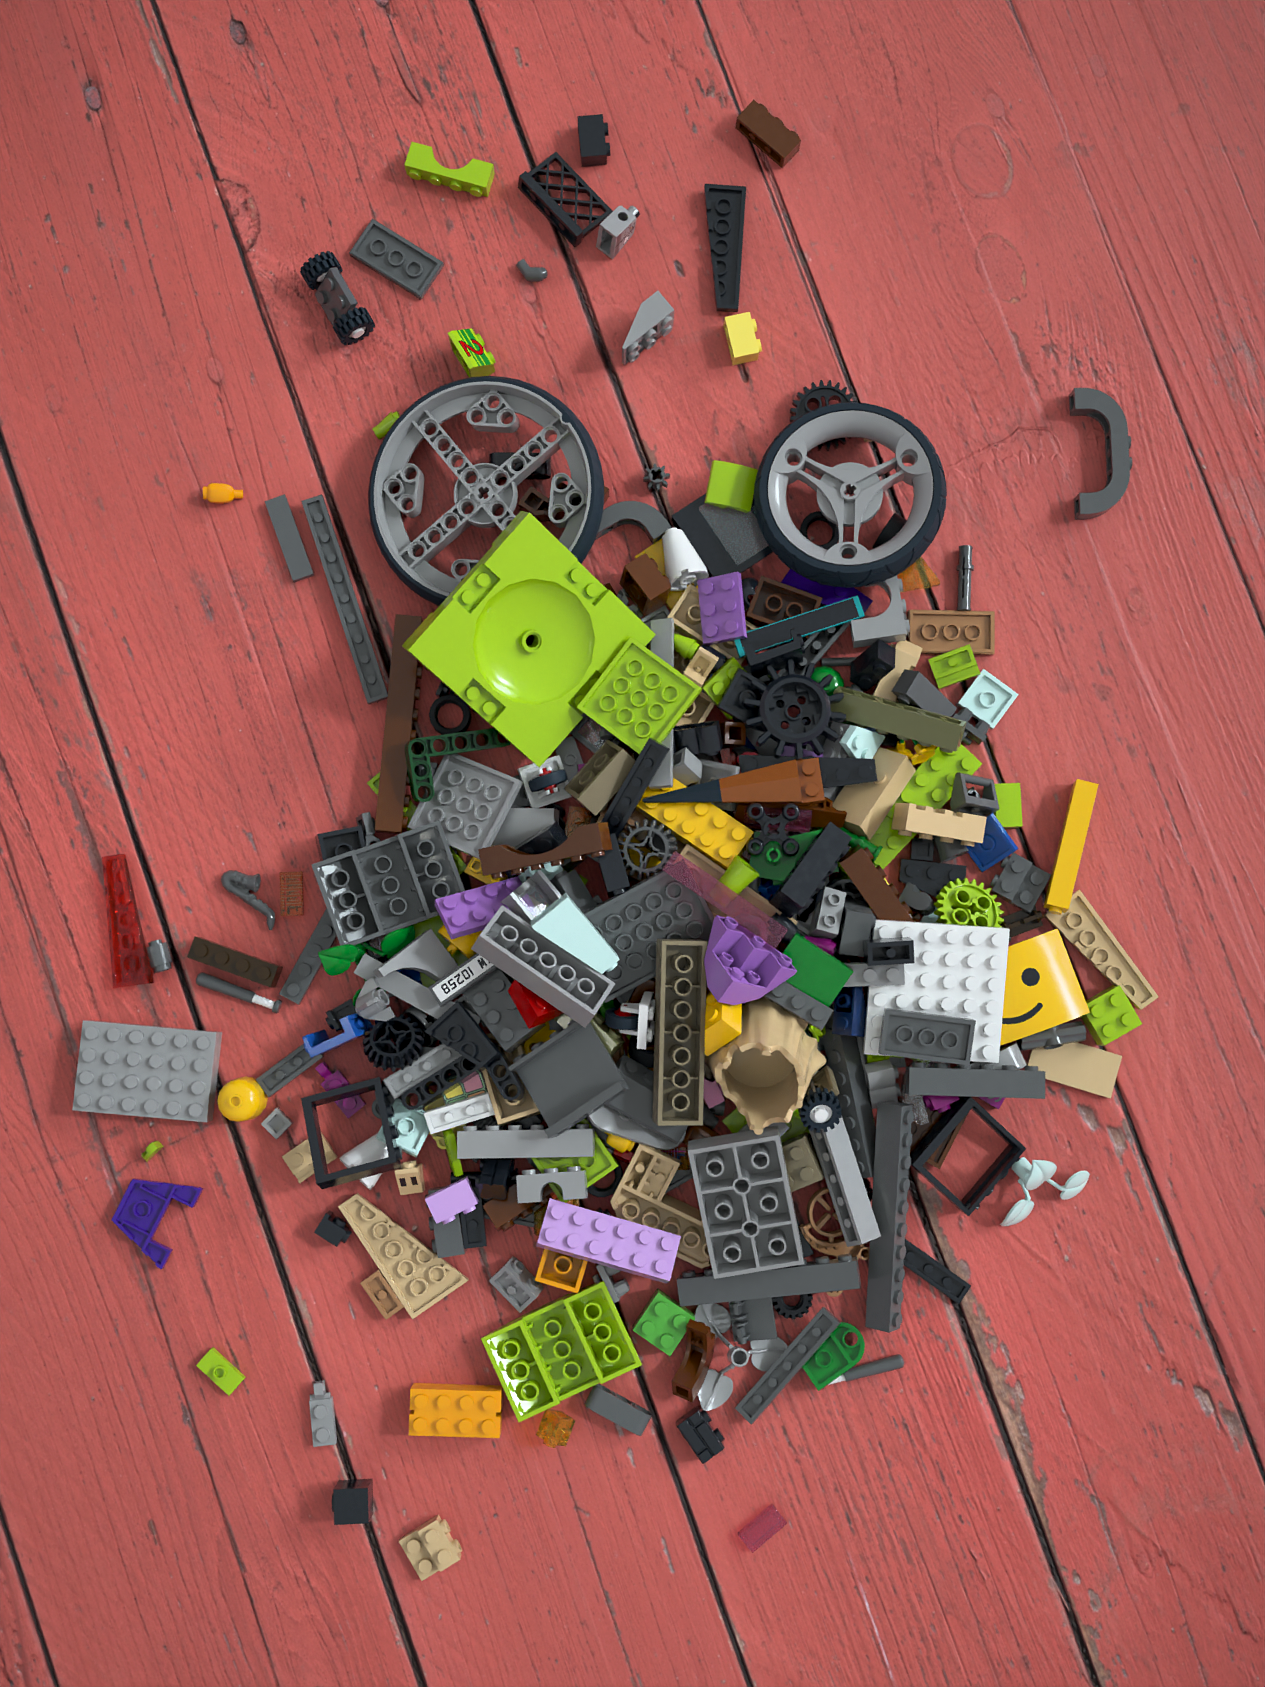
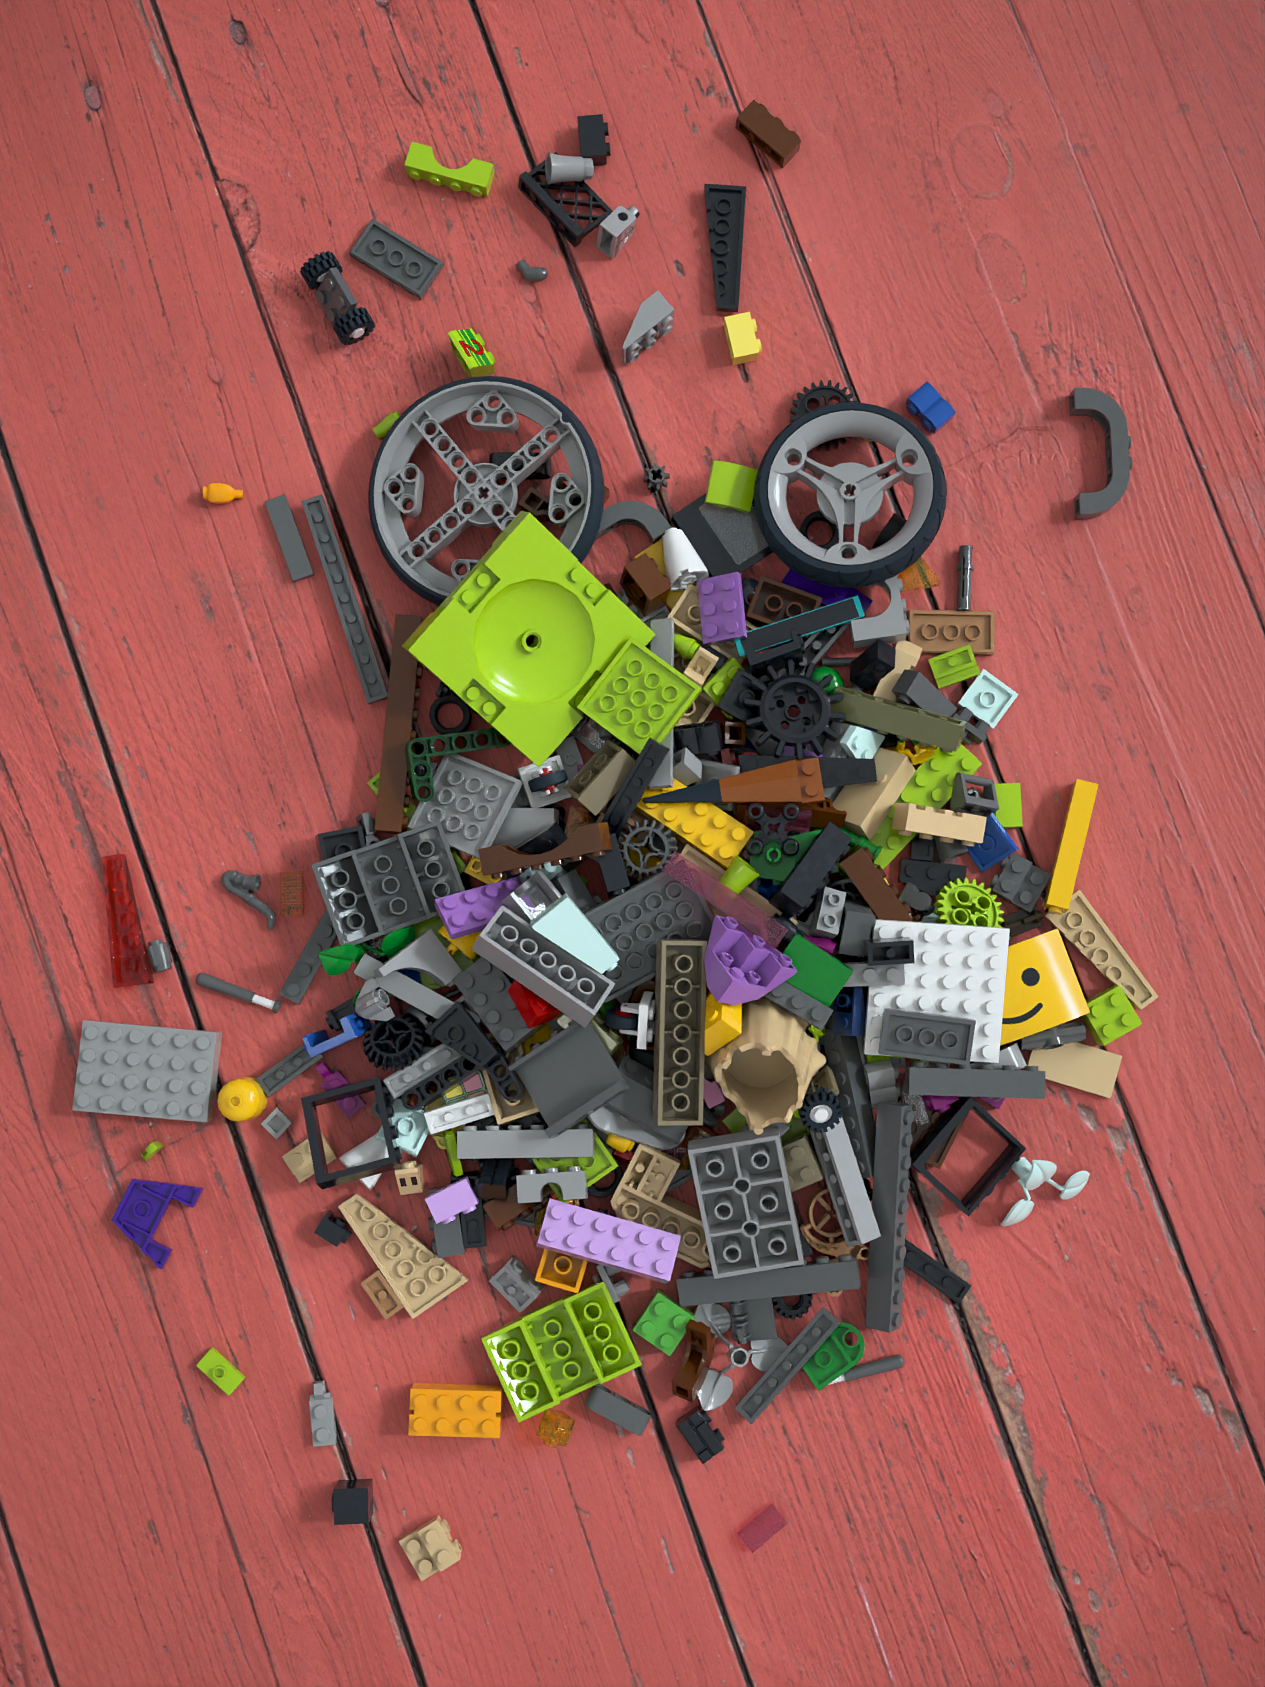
(235, 962): dark brown brick -> none
(461, 979): tile -> none
(567, 168): none -> light grey plant
(930, 408): none -> blue brick

